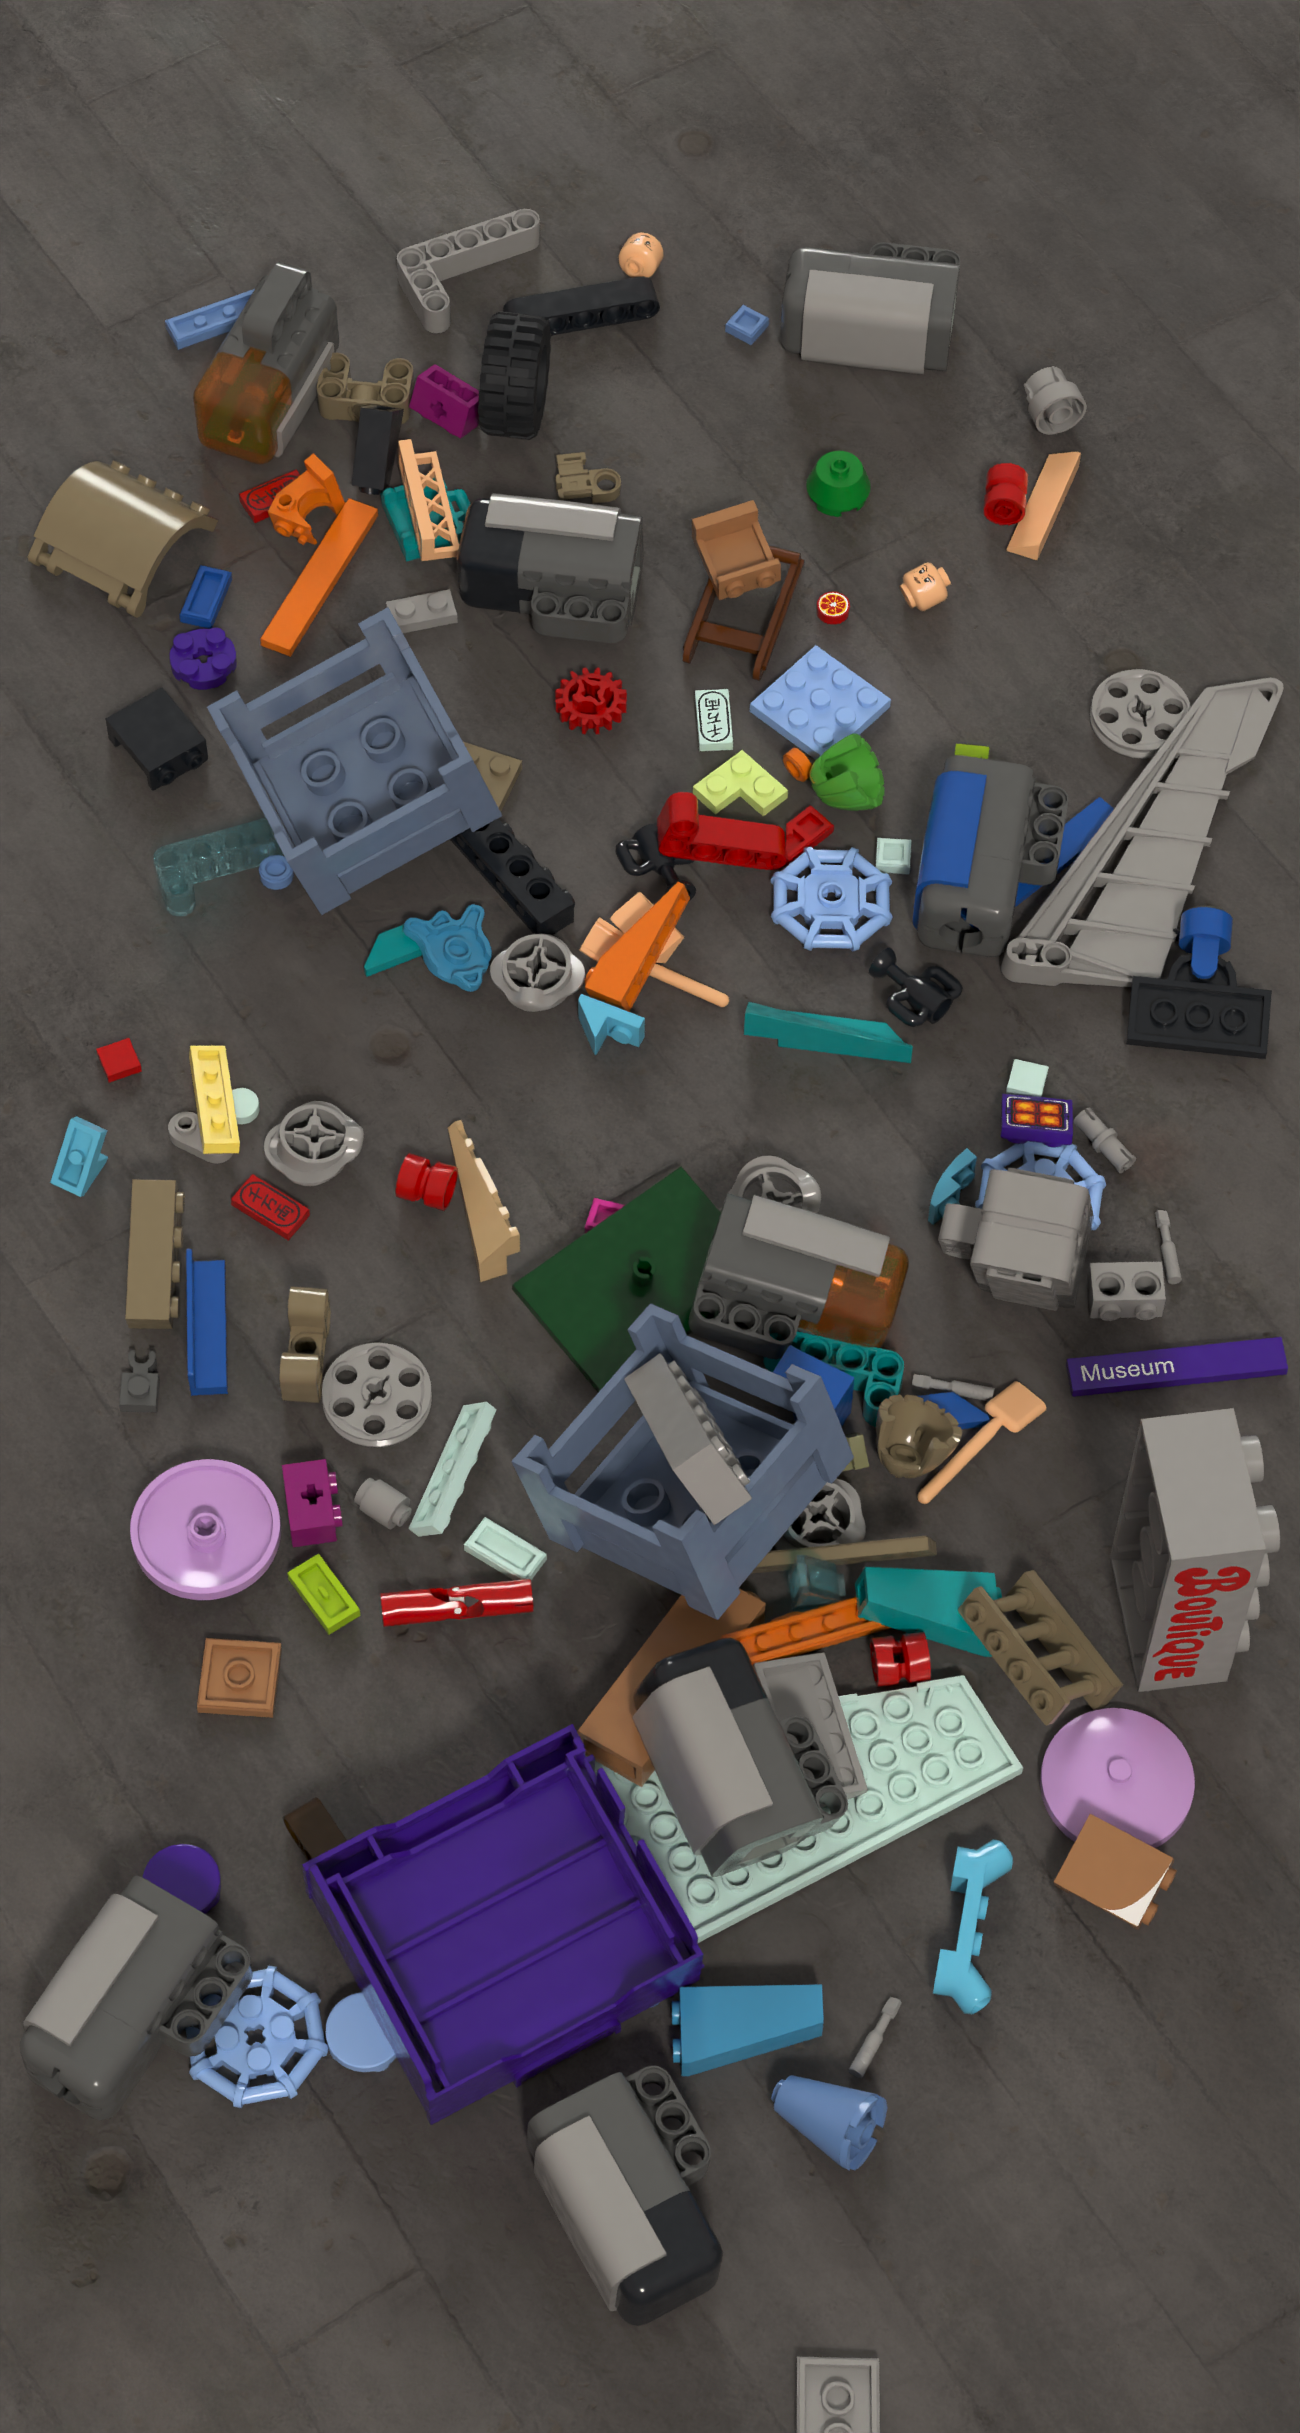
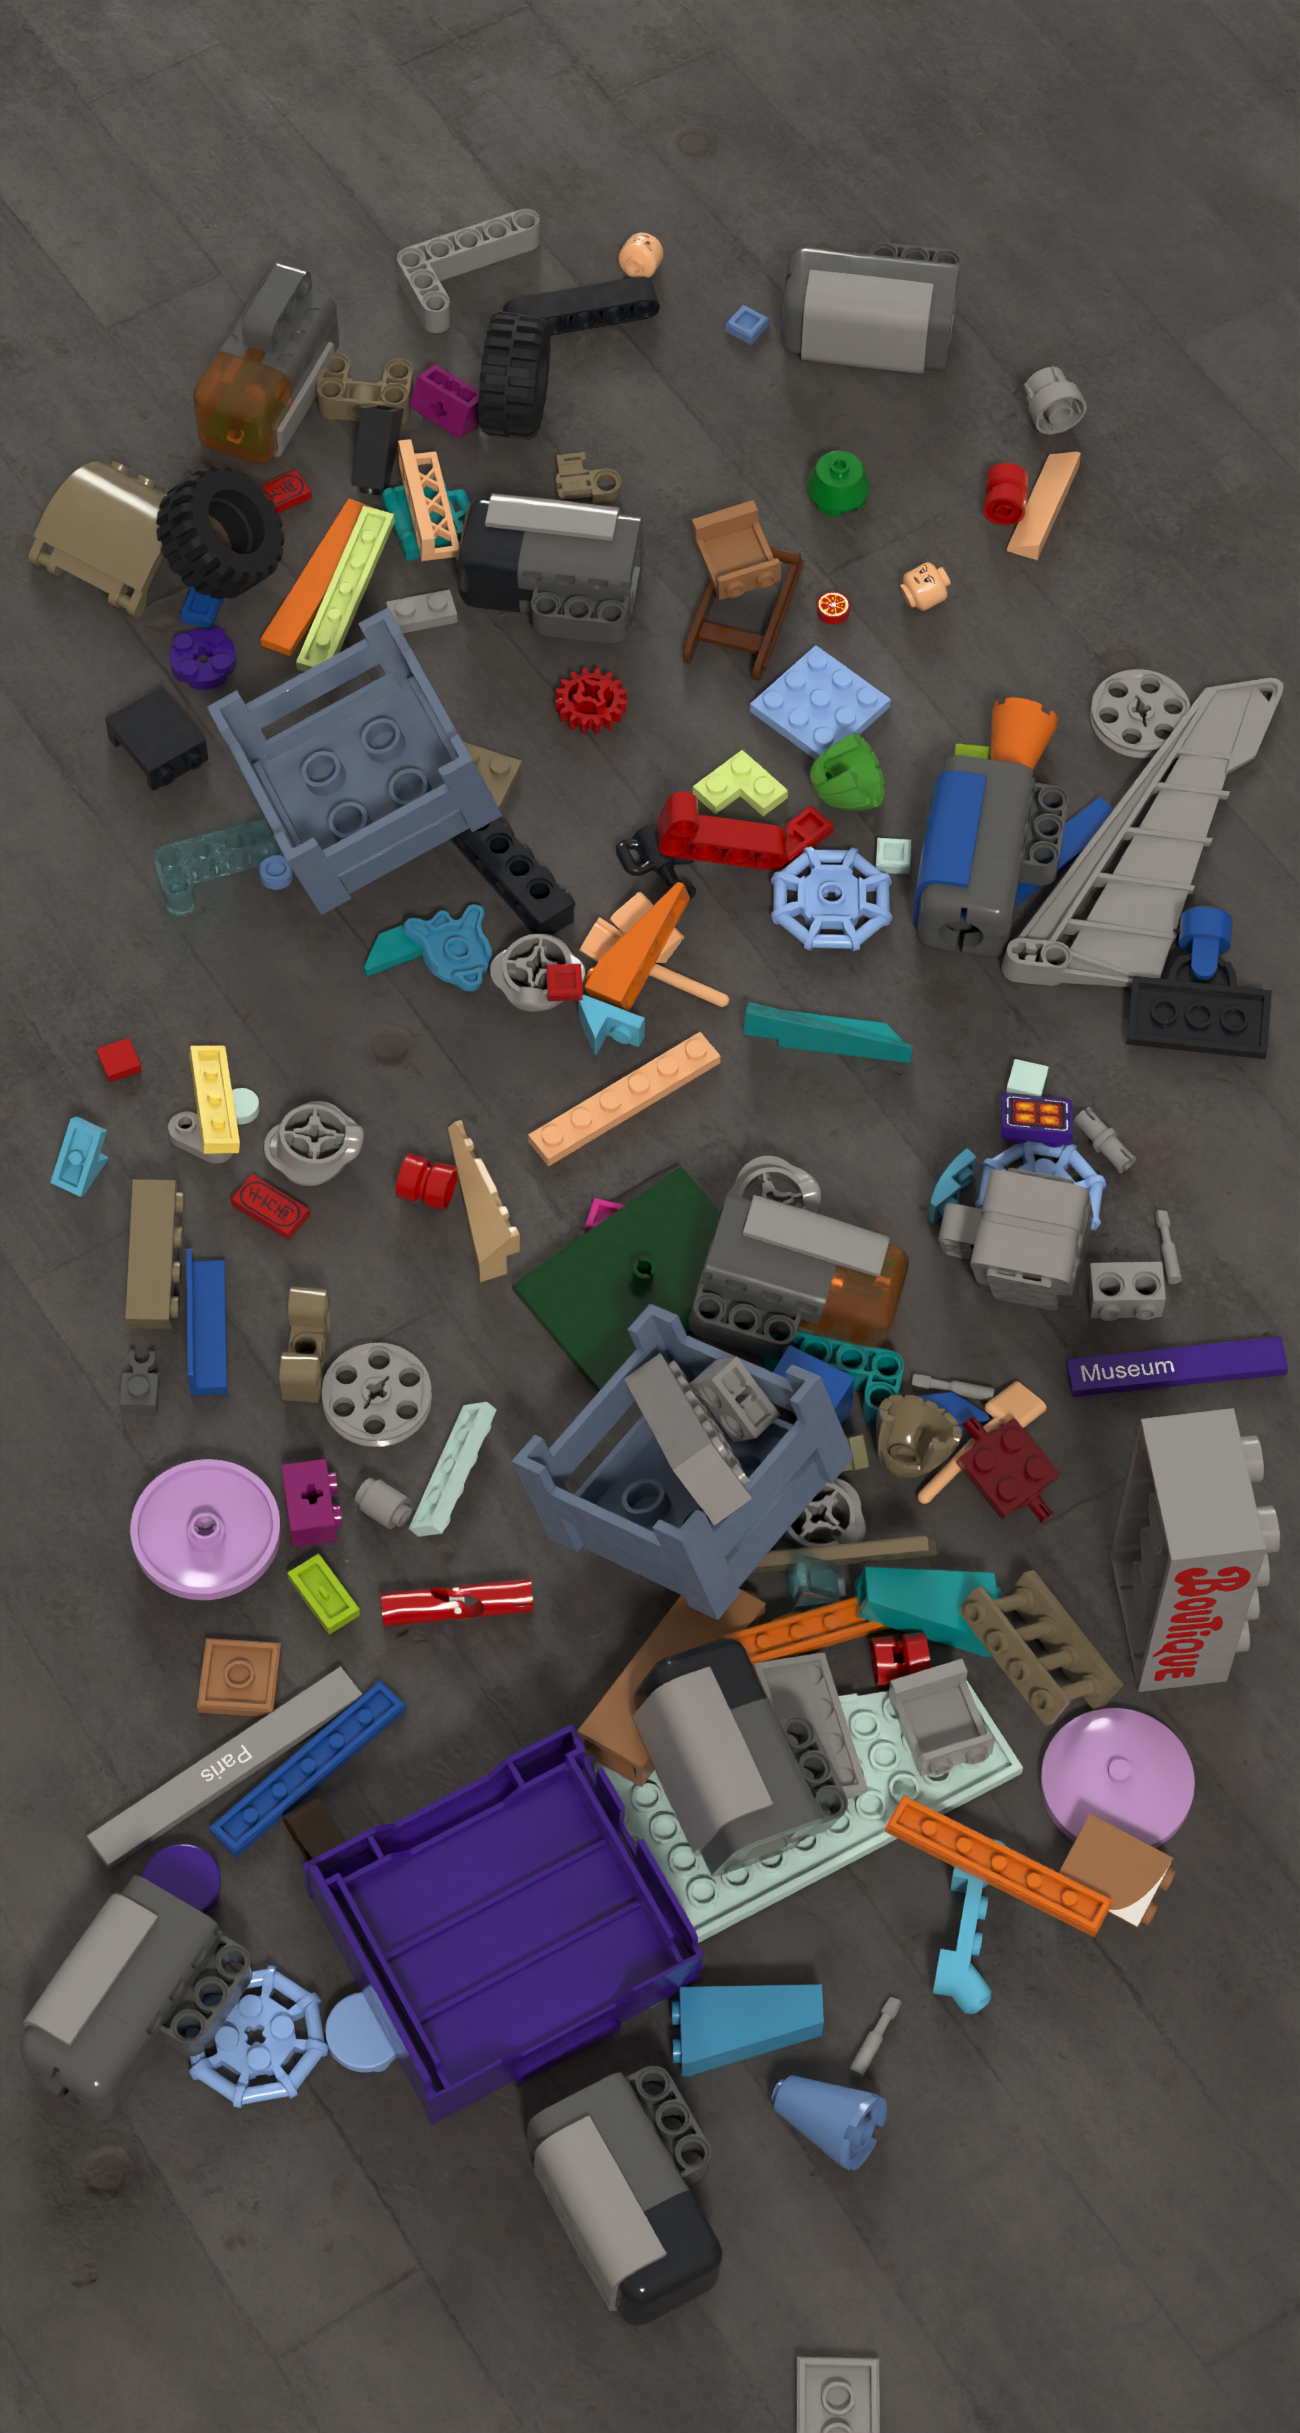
(195, 548): none -> black tyre
(206, 321): medium blue tile -> none
(224, 1768): none -> light grey tile
(307, 1769): none -> blue tile
(310, 490): orange tile -> none
(346, 587): none -> yellowish green plate
(504, 1551): light aqua tile -> none
(564, 982): none -> red tile
(624, 1099): none -> light nougat plate
(713, 720): light aqua tile -> none
(735, 1399): none -> light grey brick
(797, 764): orange tile -> none
(920, 992): black piece -> none
(940, 1718): none -> light grey panel
(999, 1866): none -> orange tile
(1008, 1468): none -> dark red plate
(1020, 731): none -> orange cone

